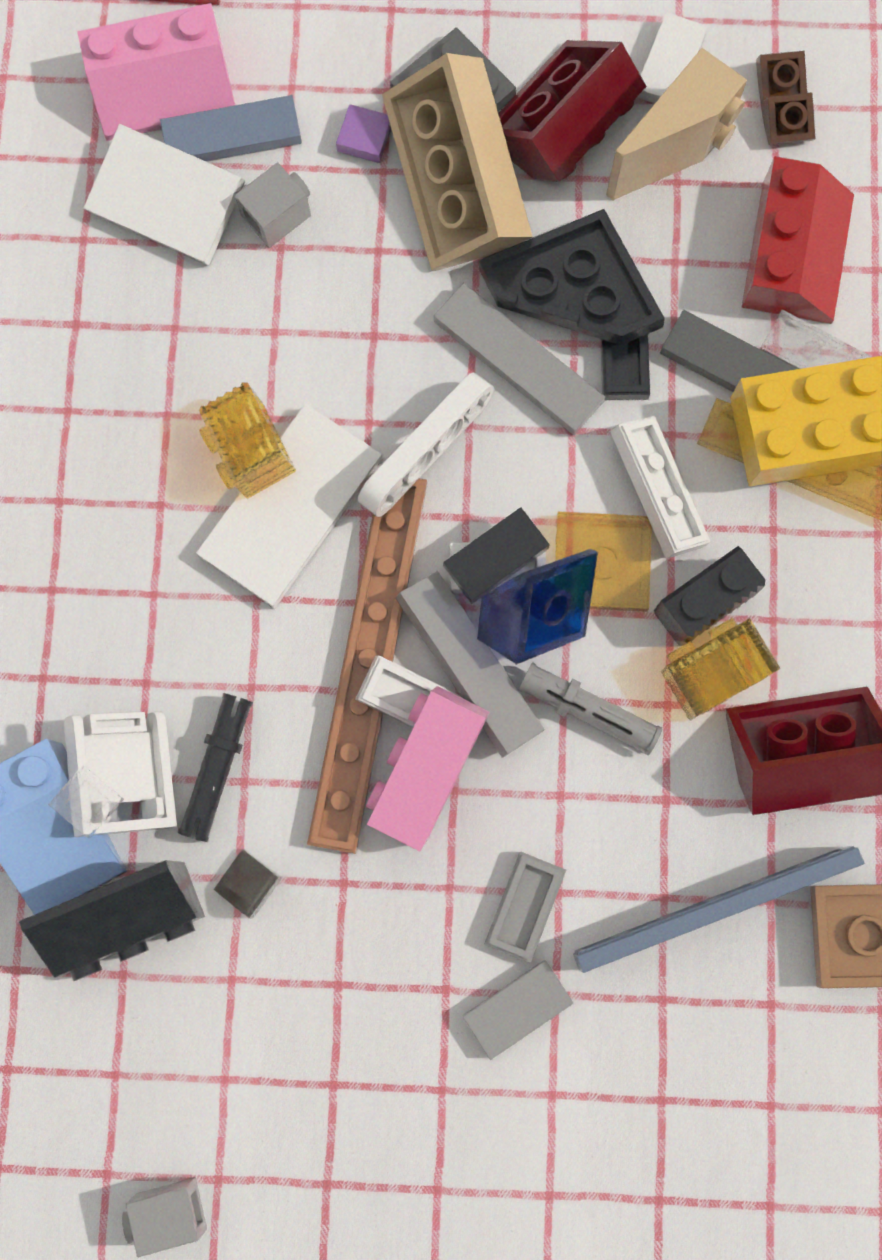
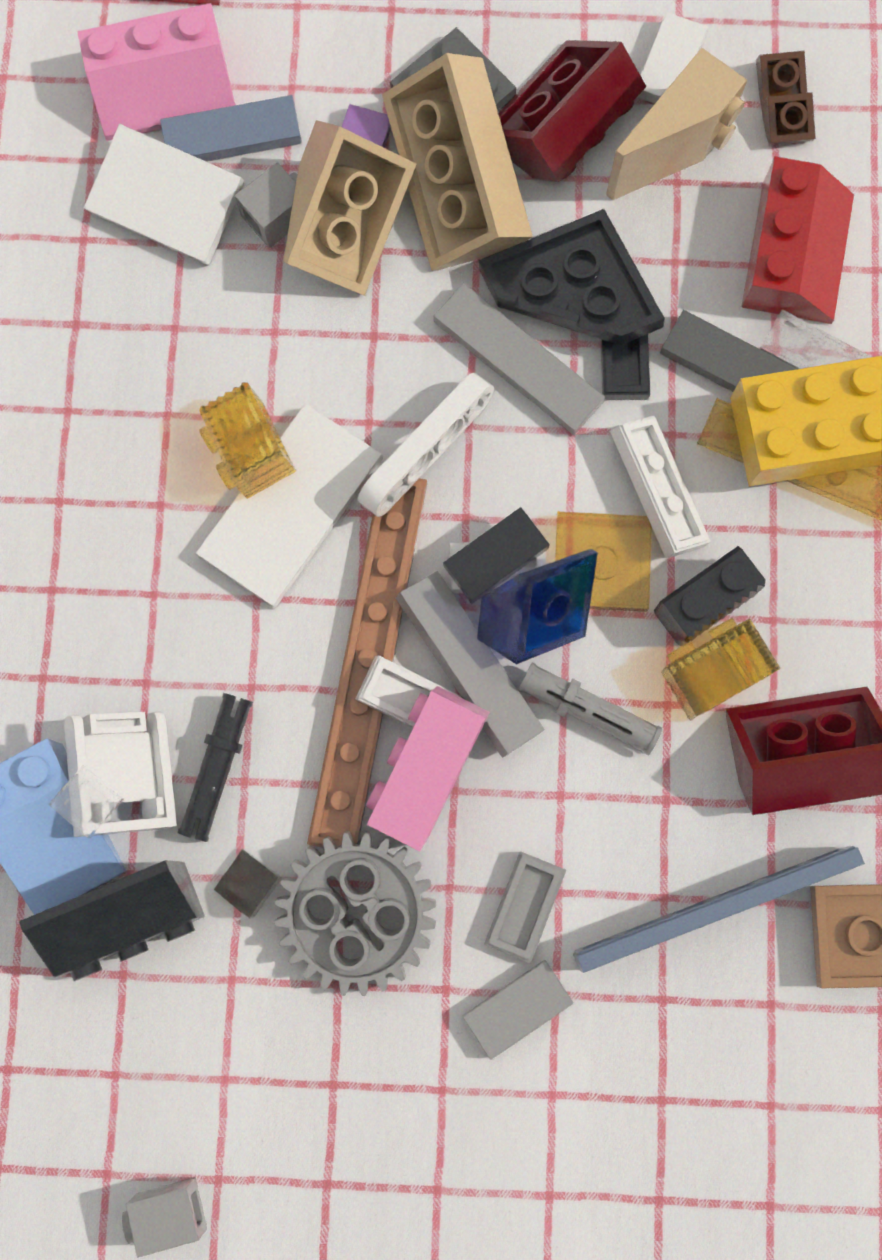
(318, 938): none -> light grey gear
(344, 206): none -> tan slope

